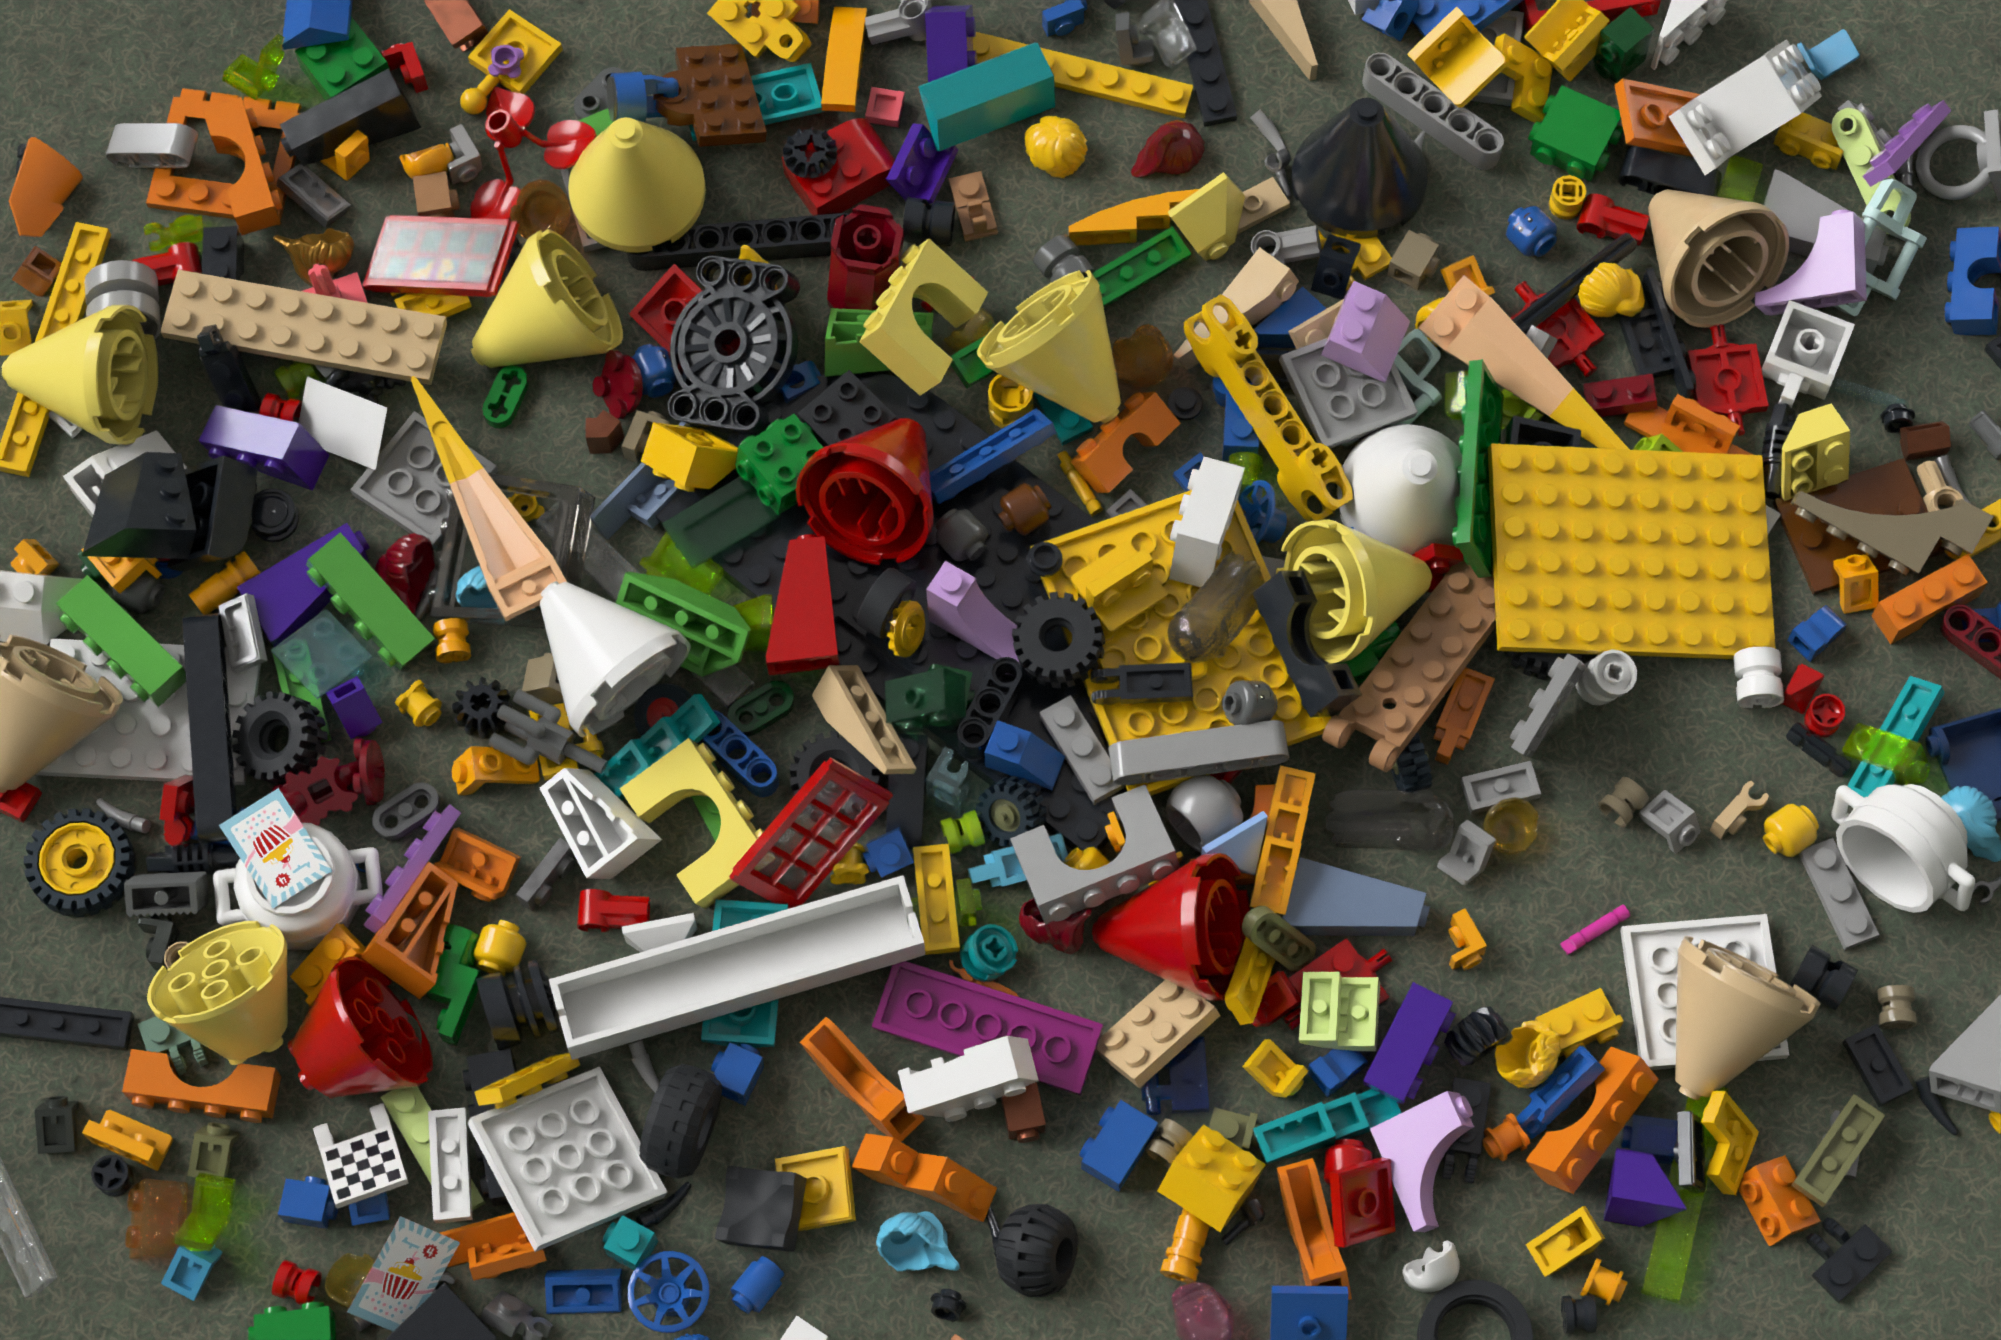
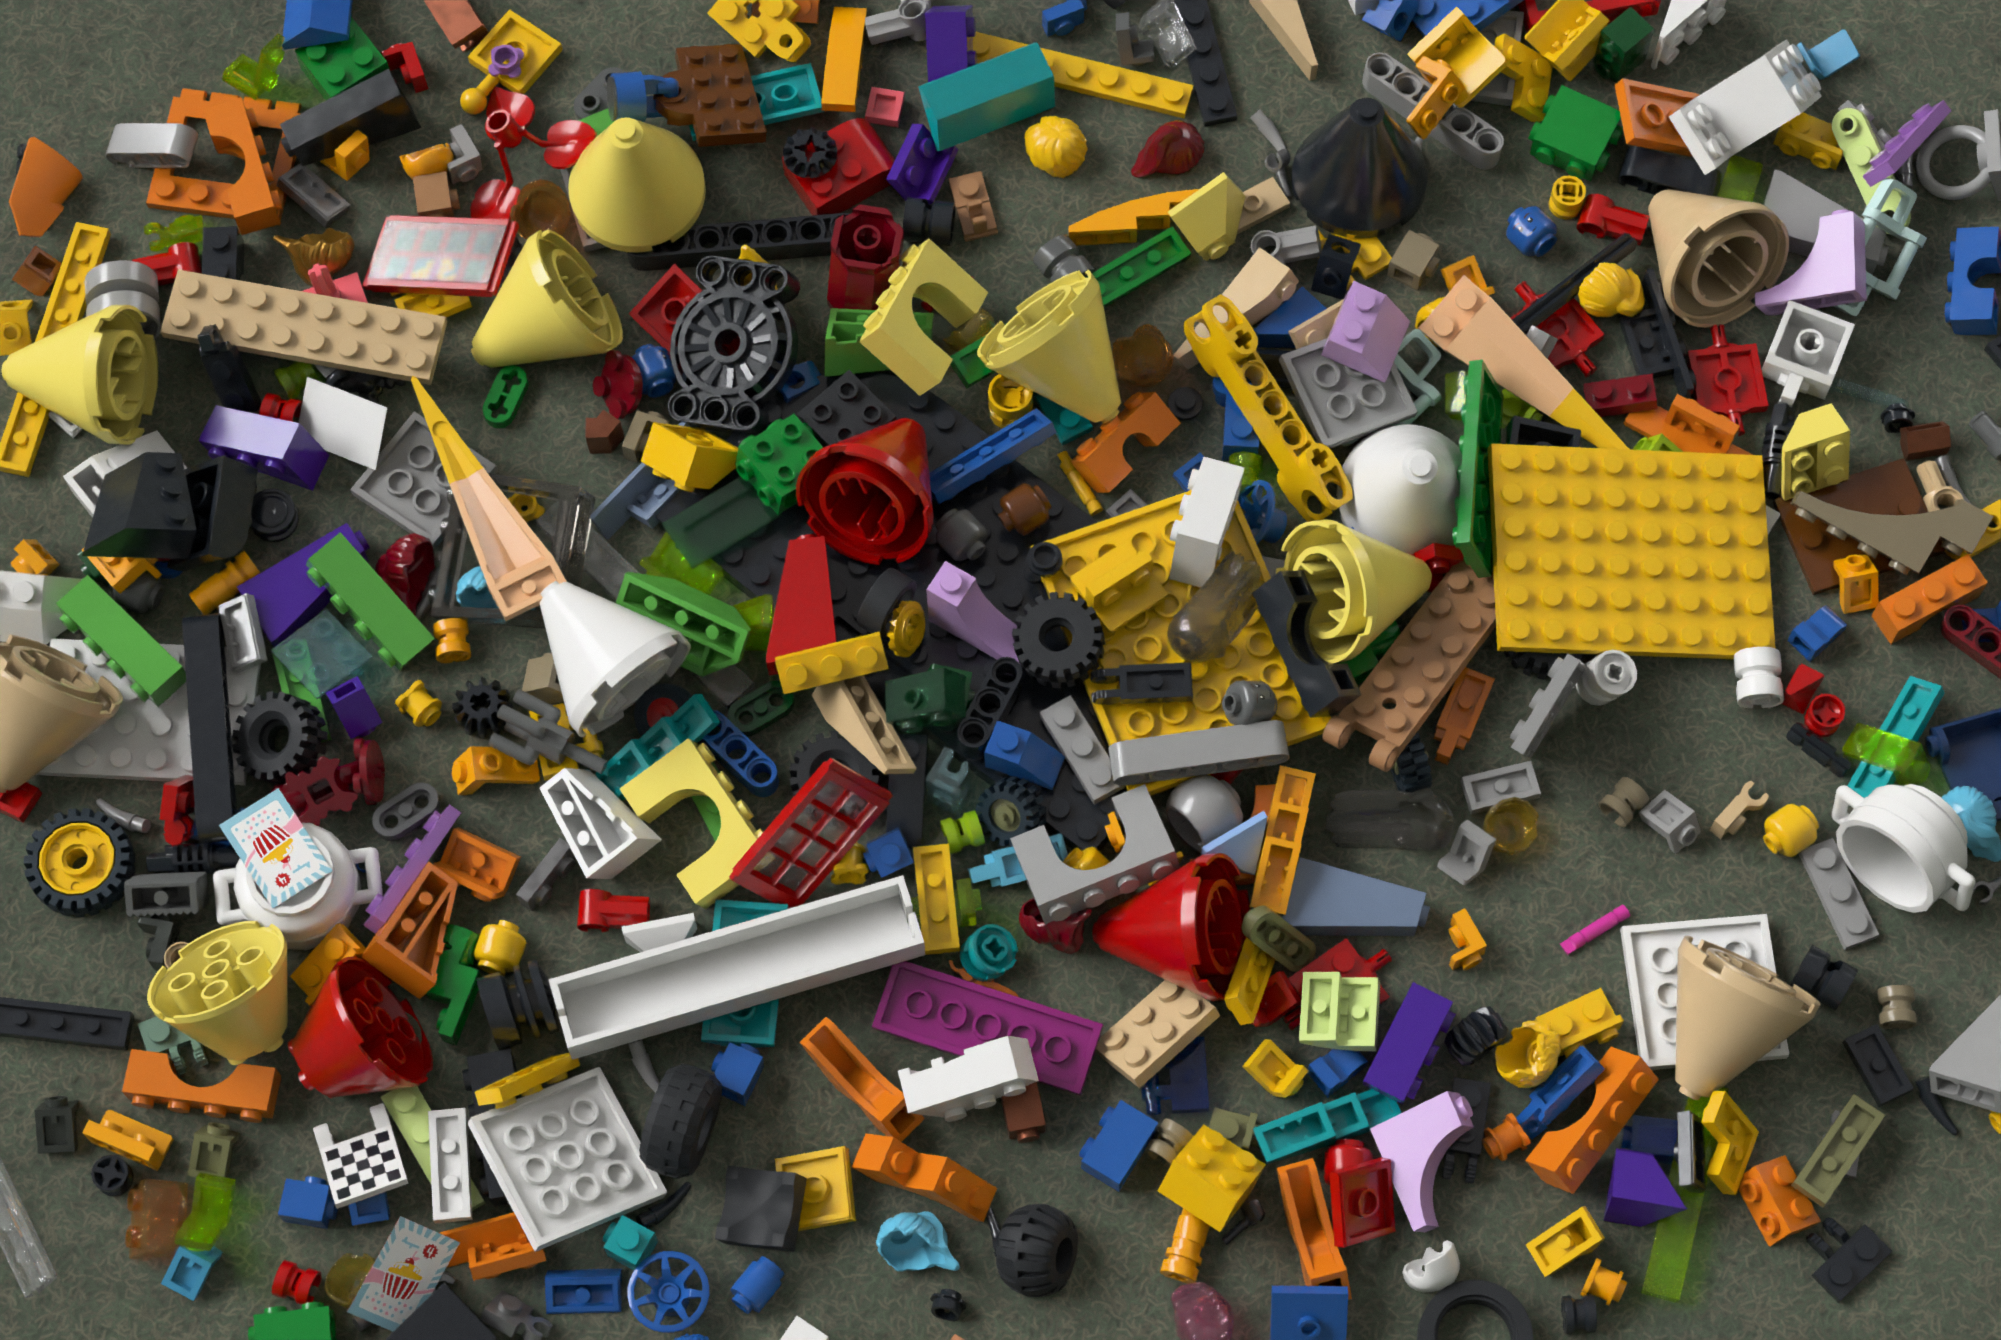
(831, 663): none -> yellow plate
(1439, 98): none -> light orange bracket

